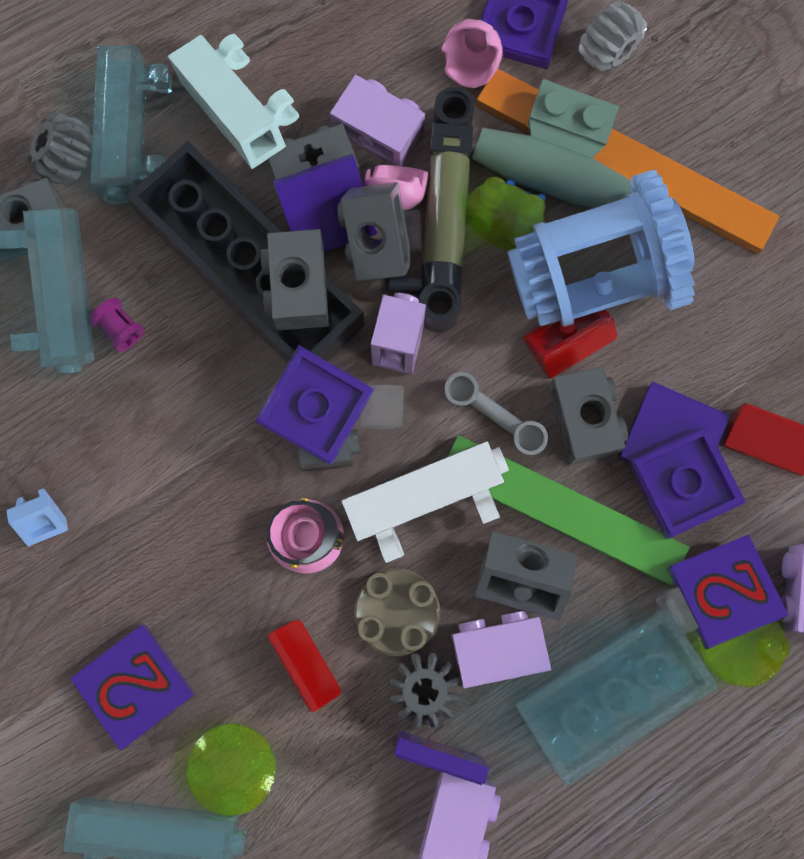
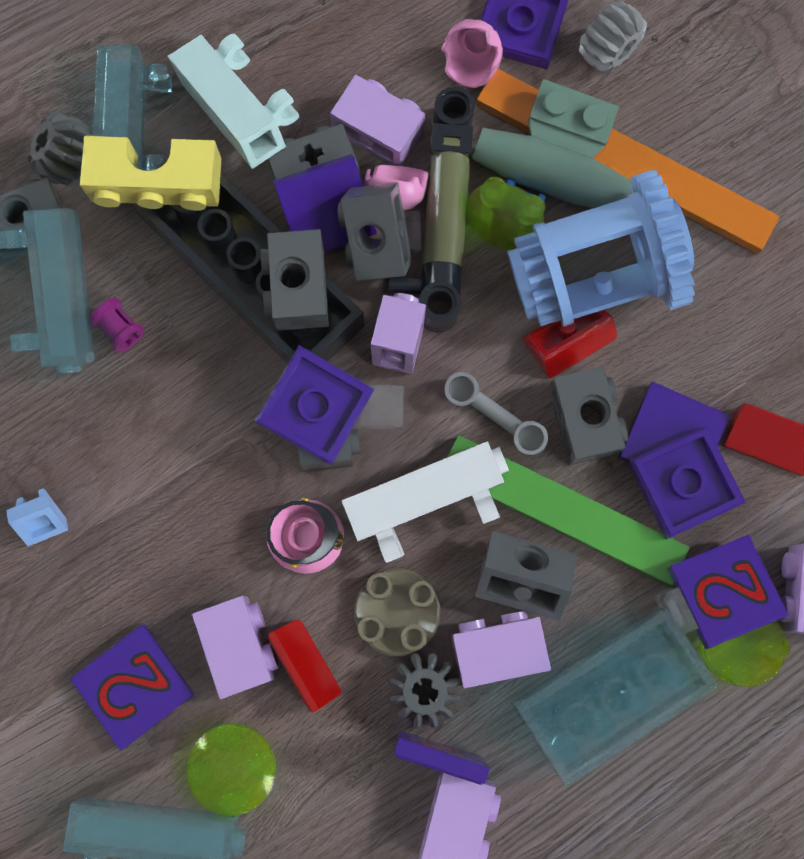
(186, 179): none -> light yellow arch
(235, 646): none -> lavender brick

